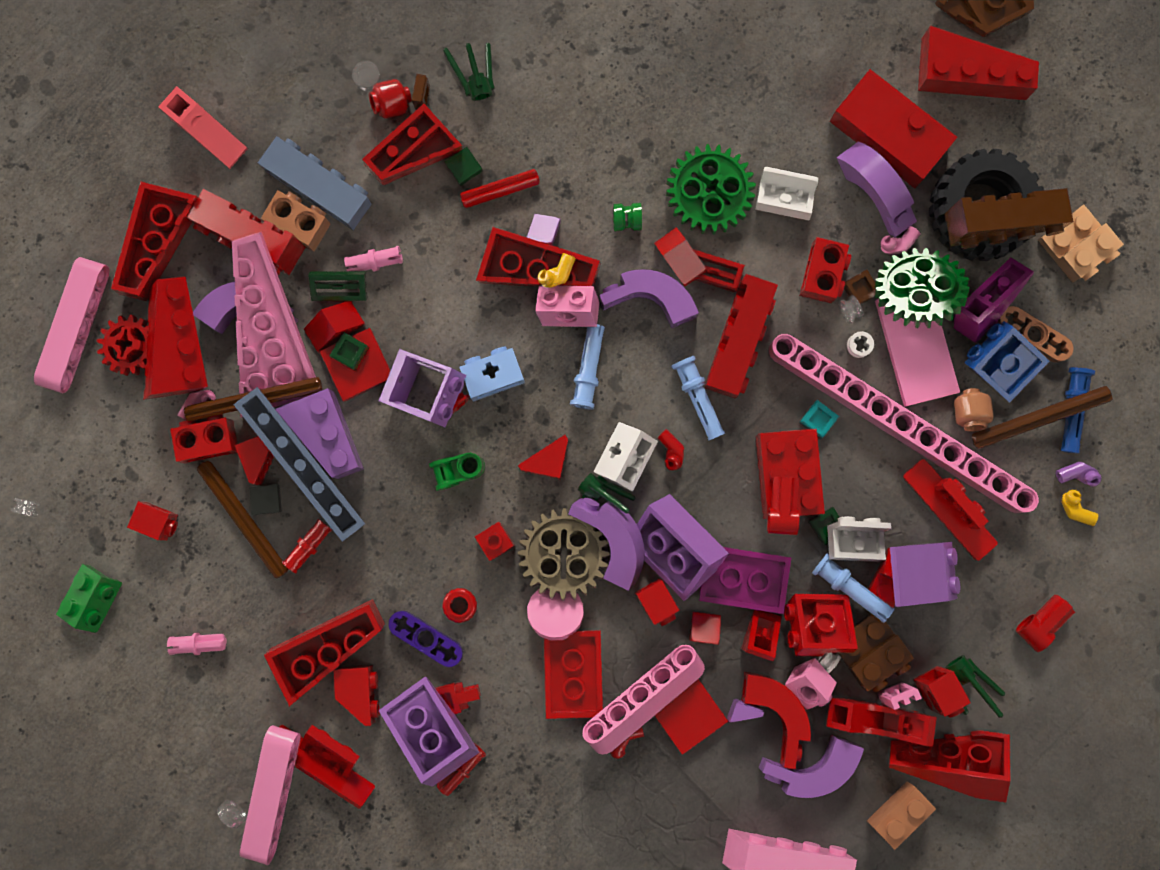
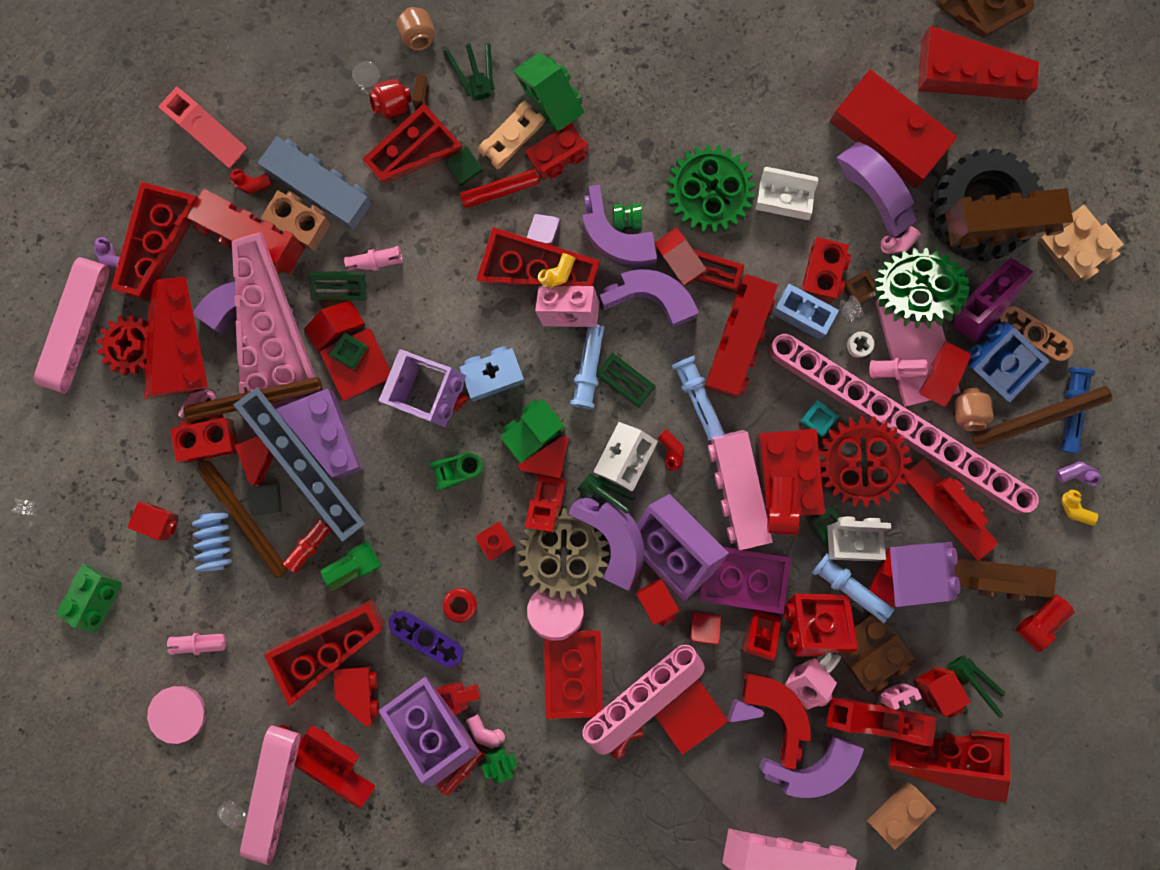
(105, 252): none -> medium lavender arm
(176, 714): none -> bright pink tile
(211, 542): none -> light blue piece
(248, 184): none -> red arm
(357, 563): none -> green piece
(415, 28): none -> nougat head
(483, 736): none -> bright pink arm
(499, 766): none -> green gear
(511, 135): none -> light nougat plate
(533, 432): none -> green brick
(546, 505): none -> red slope
(550, 89): none -> green brick
(557, 152): none -> red bracket
(606, 366): none -> dark green tile
(620, 248): none -> medium lavender arch
(741, 490): none -> bright pink brick
(804, 312): none -> light blue brick
(890, 460): none -> red gear
(898, 368): none -> bright pink axle
(946, 373): none -> red slope
(1005, 578): none -> reddish brown bracket

